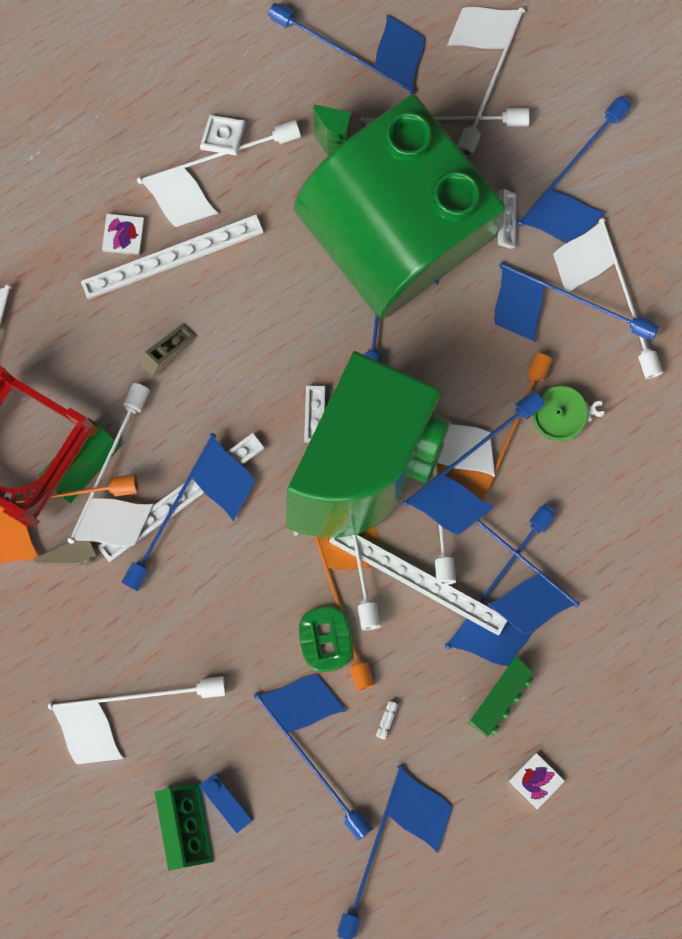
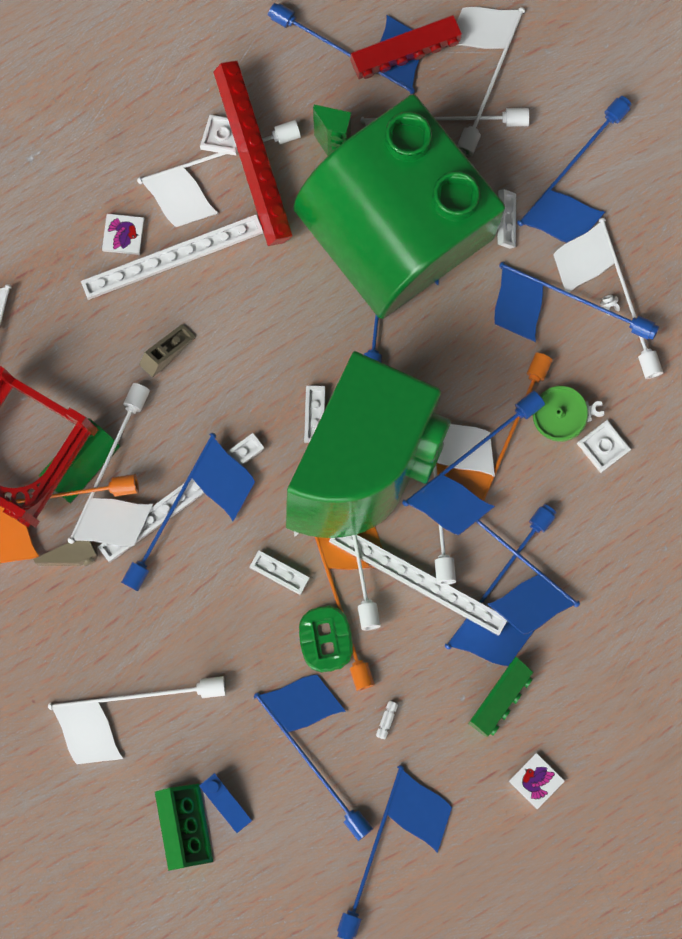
(252, 153): none -> red brick
(279, 572): none -> white plate
(406, 47): none -> red brick
(604, 446): none -> white tile
(609, 301): none -> white plate

